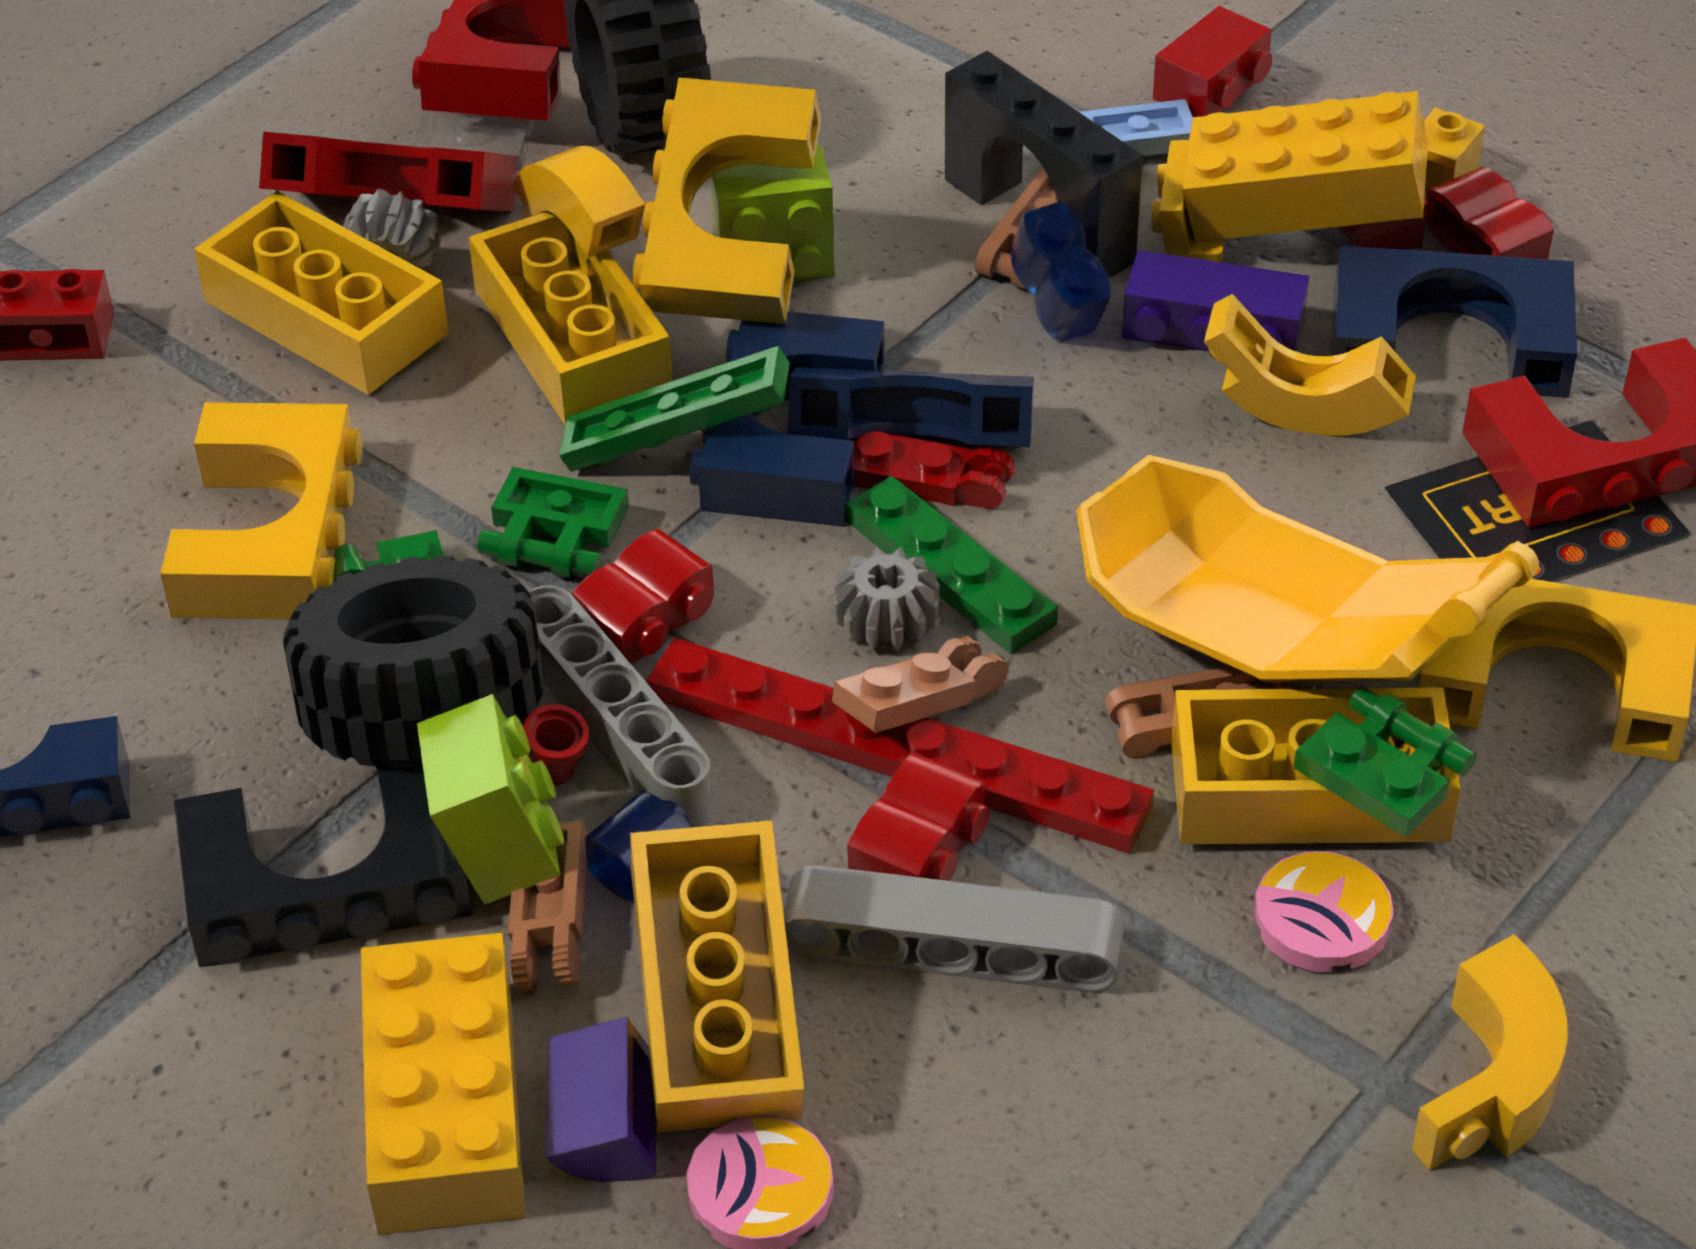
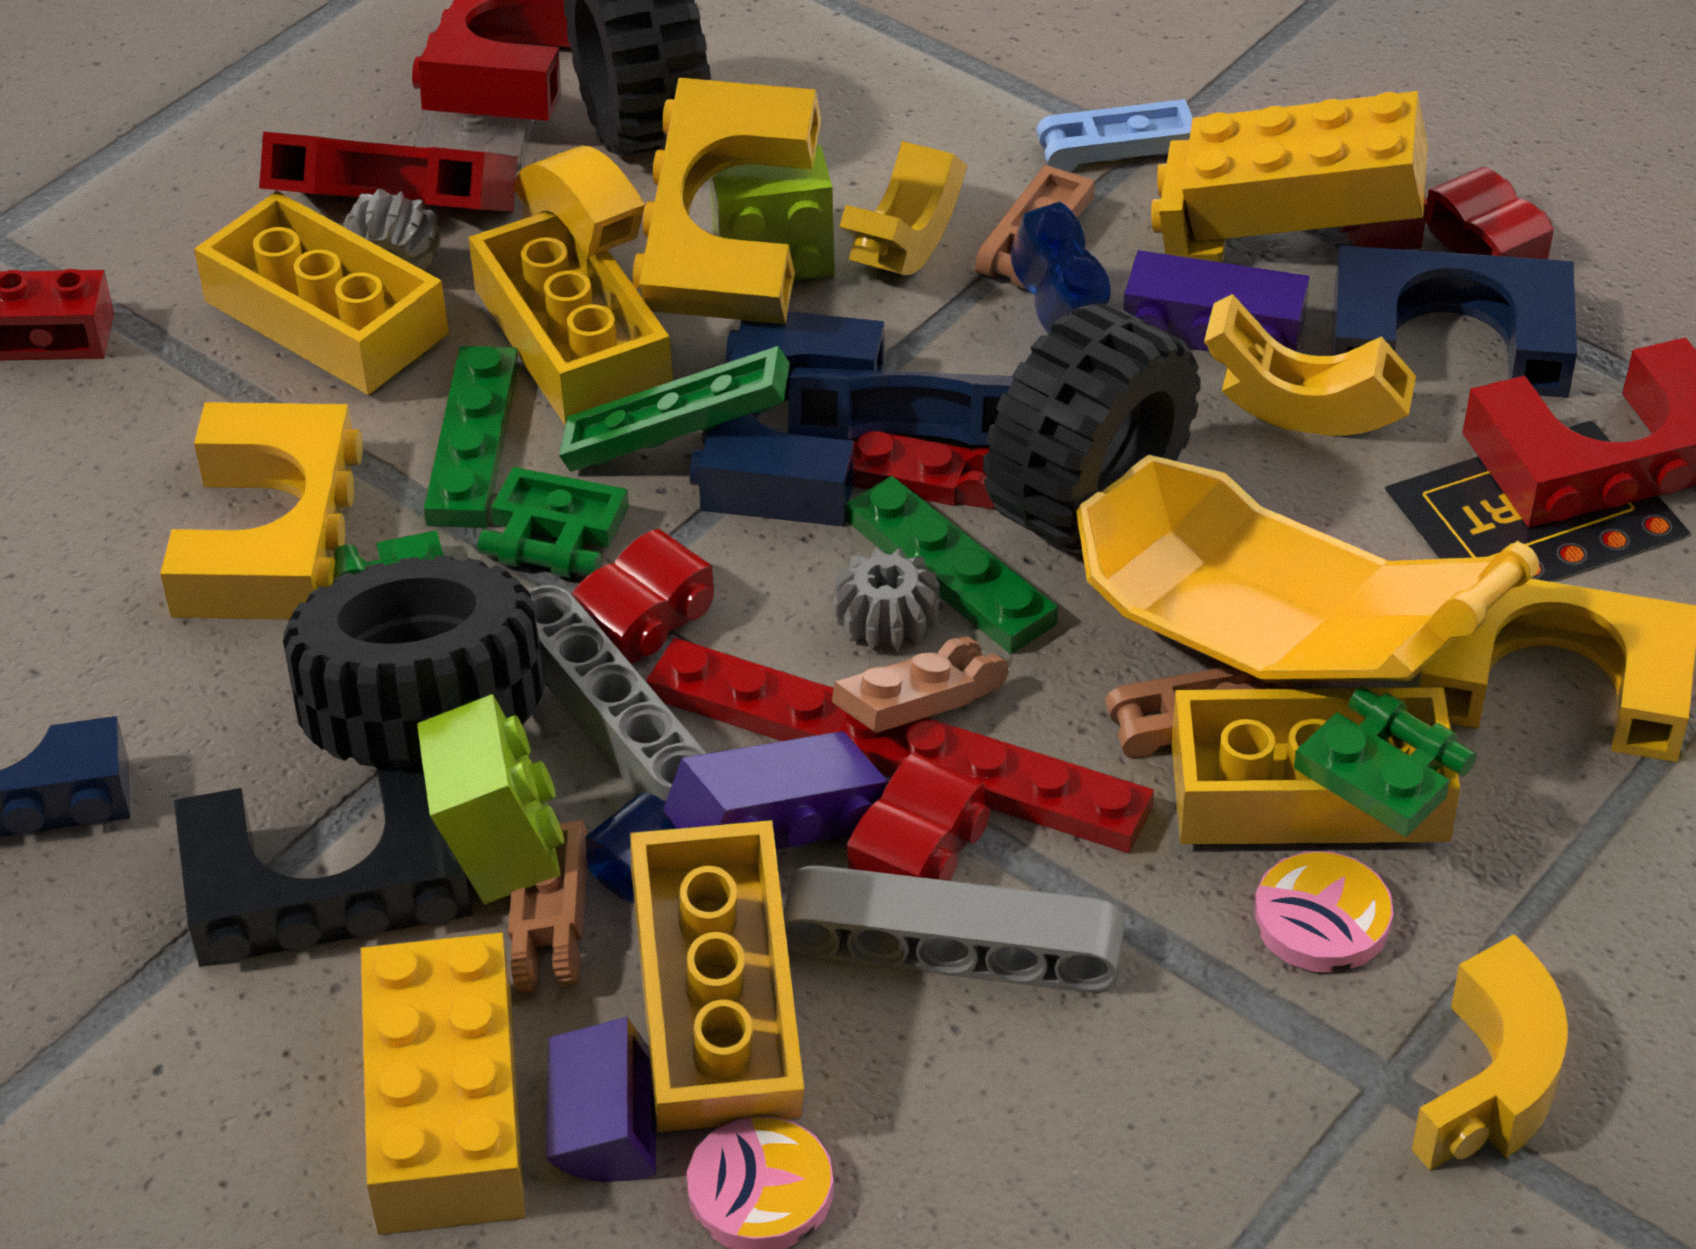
(472, 437): none -> green plate
(560, 730): red piece -> none
(804, 785): none -> dark purple brick
(911, 213): none -> yellow arch
(1084, 414): none -> black tyre
(1095, 174): black arch -> none
(1213, 62): red brick -> none
(1452, 146): yellow brick -> none

